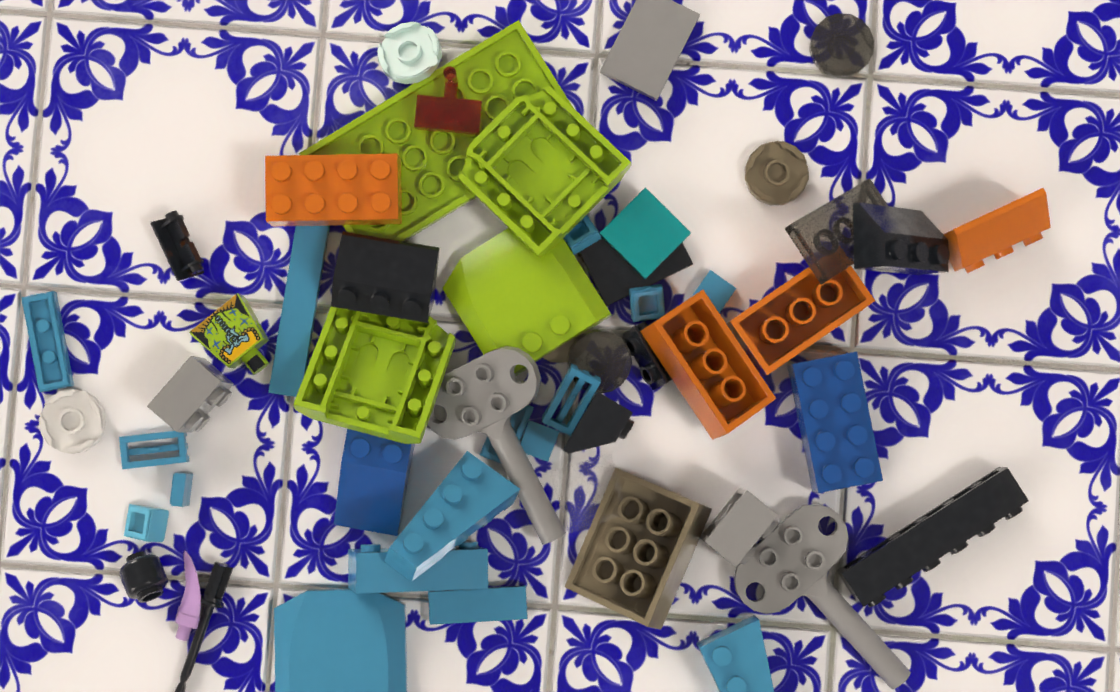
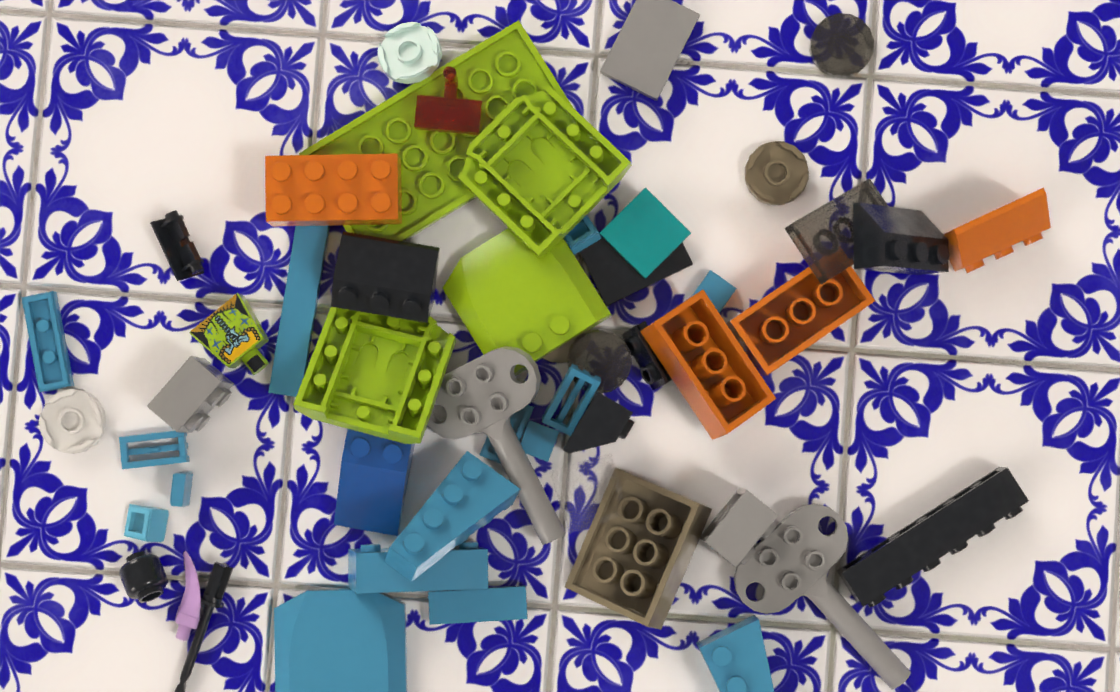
(646, 303): dark azure tile -> none
(835, 422): blue brick -> none

